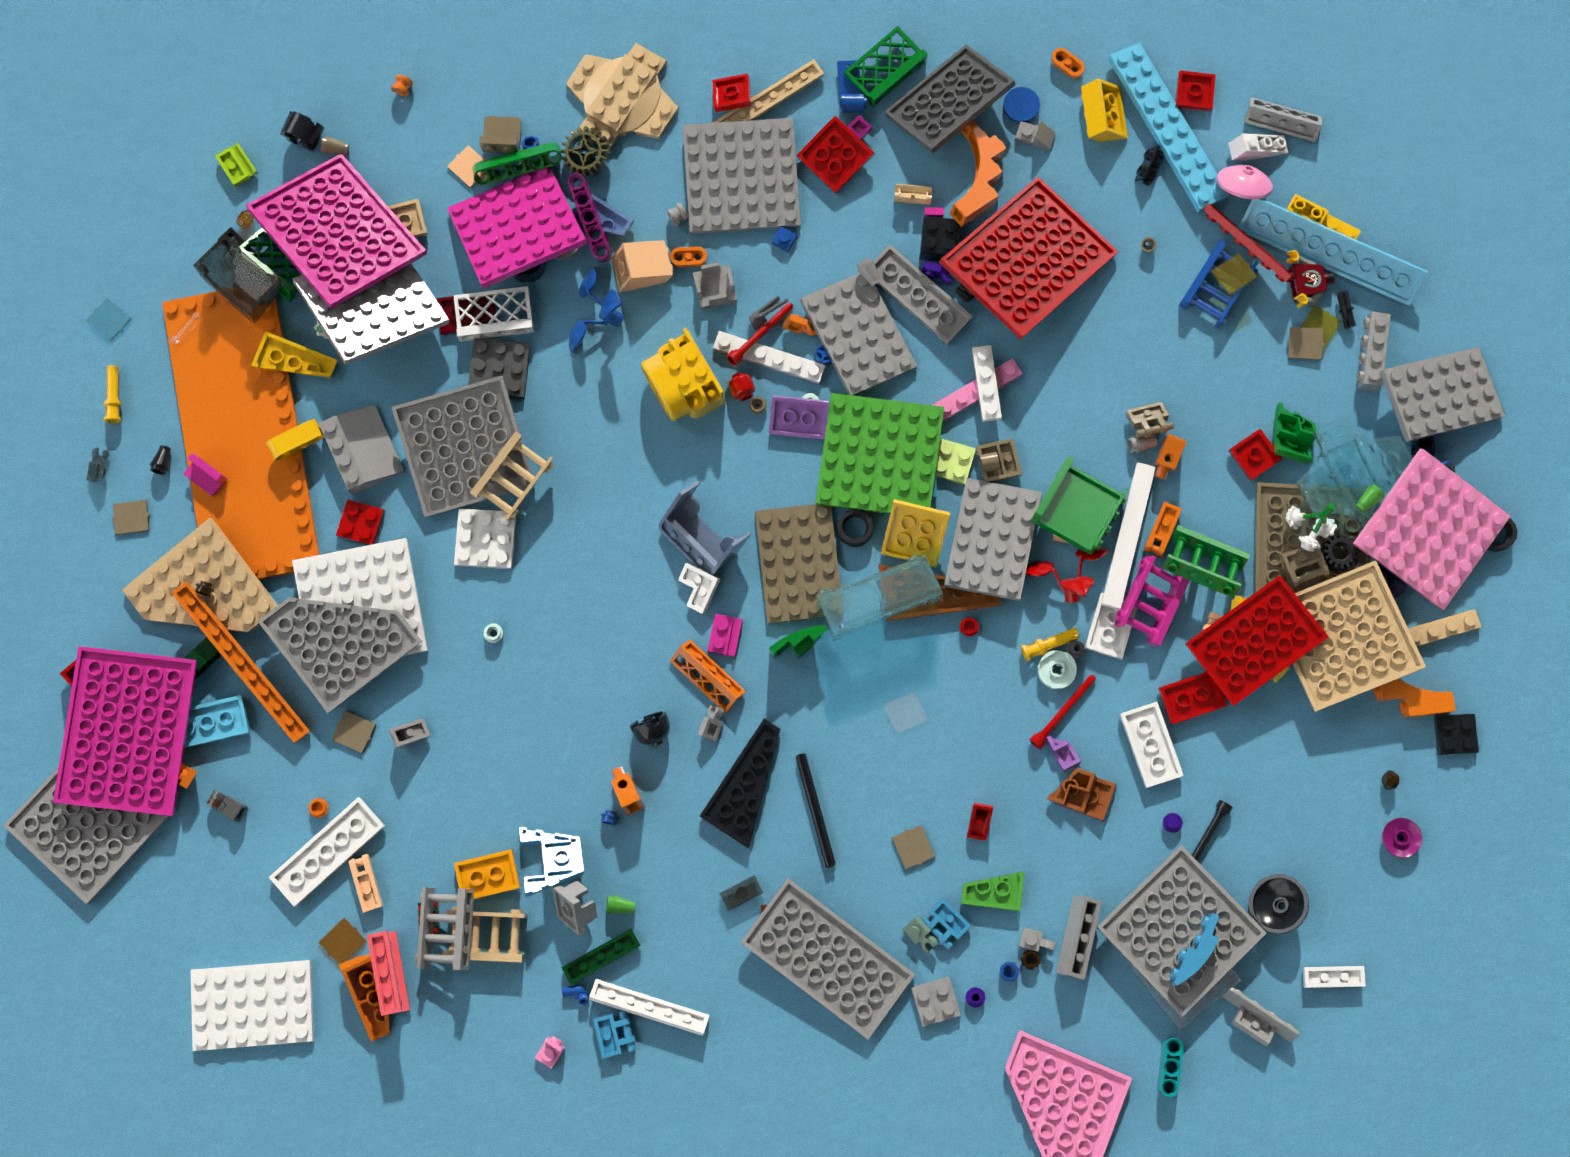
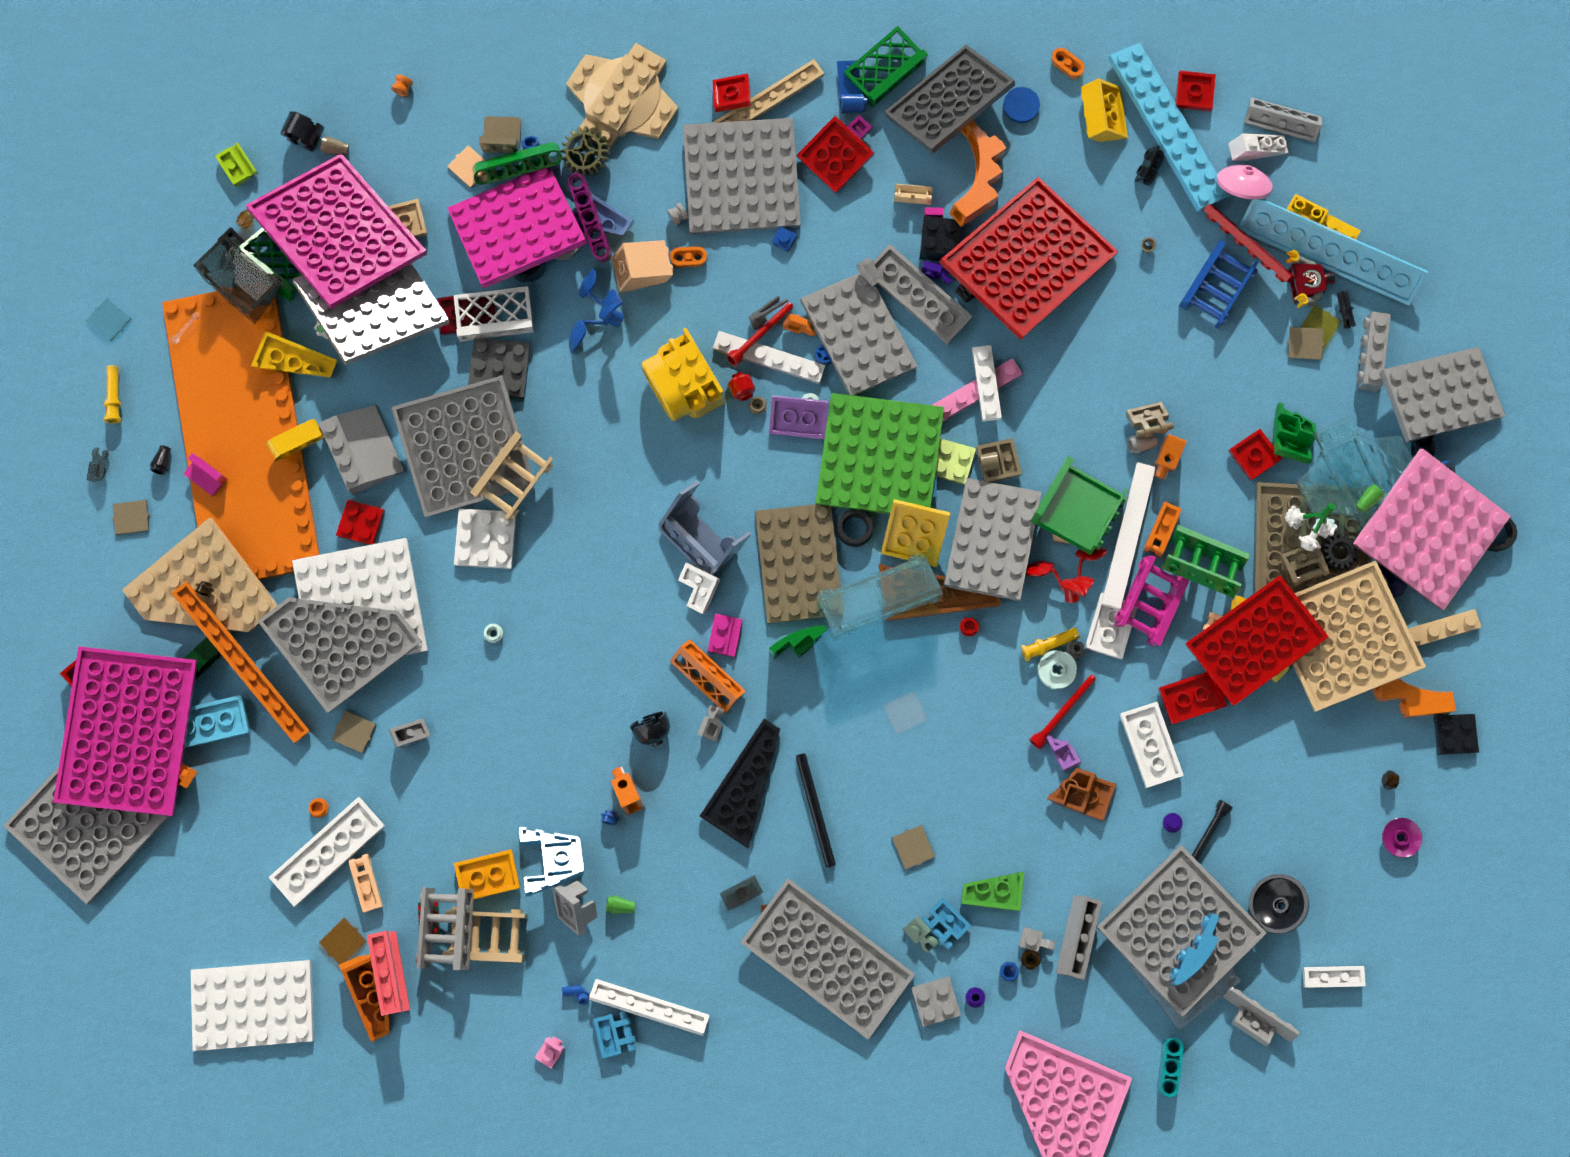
(226, 805): dark grey leg -> none
(601, 956): dark green plate -> none
(714, 285): light grey panel -> none
(979, 821): red slope -> none
(1037, 136): light grey slope -> none
(1234, 274): clear yellow piece -> none

